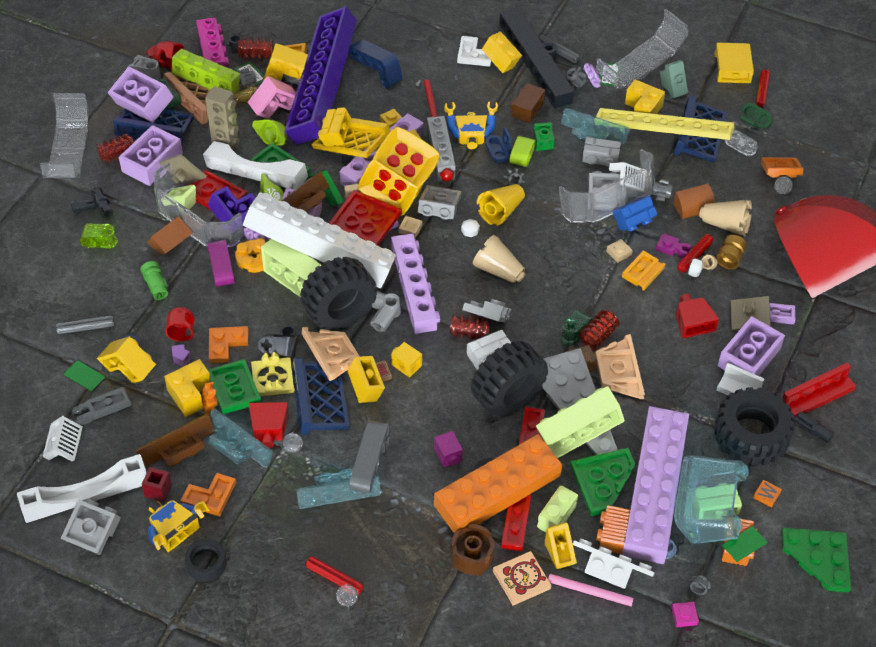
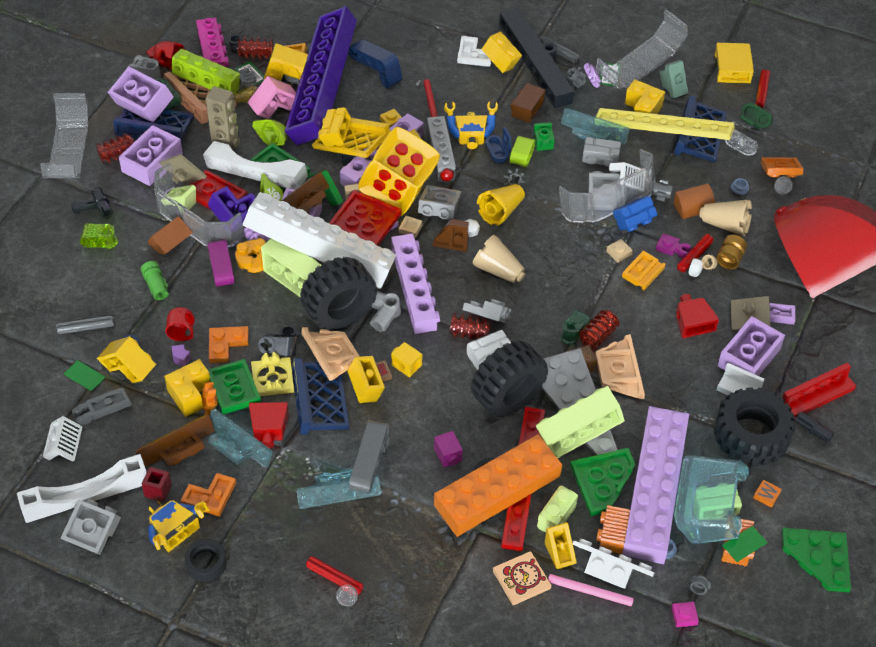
(292, 443): clear plate -> none
(453, 236): none -> reddish brown wing
(472, 550): reddish brown brick -> none
(740, 186): none -> sand blue plate

